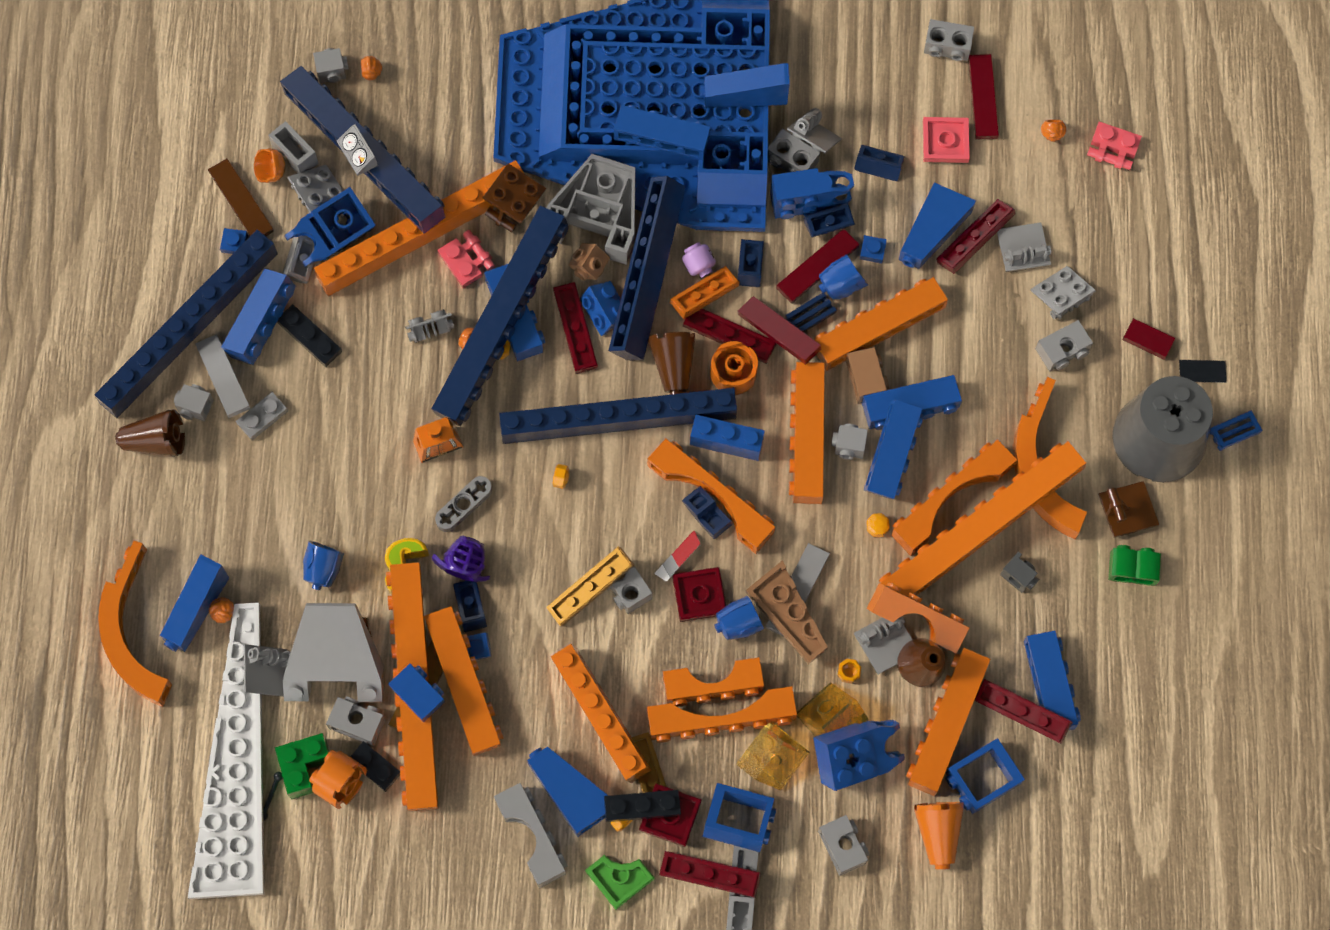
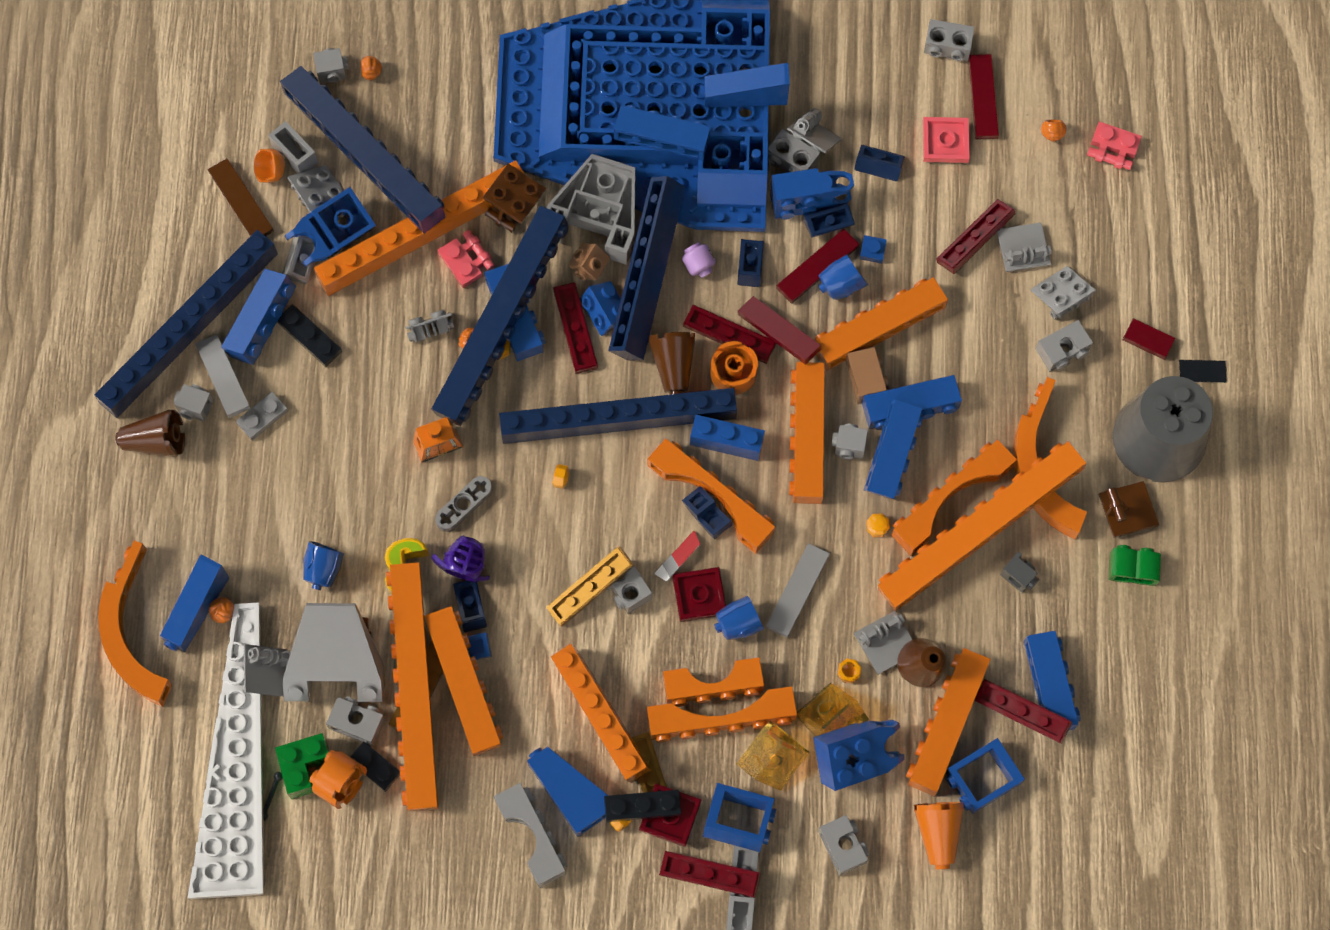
(232, 240): blue plate -> none
(357, 151): slope -> none
(417, 692): blue brick -> none
(619, 881): bright green tile -> none
(704, 292): orange tile -> none
(783, 606): medium nougat wing -> none
(826, 303): dark blue tile -> none
(892, 604): orange arch -> none
(936, 222): blue slope -> none
(1219, 438): blue tile -> none

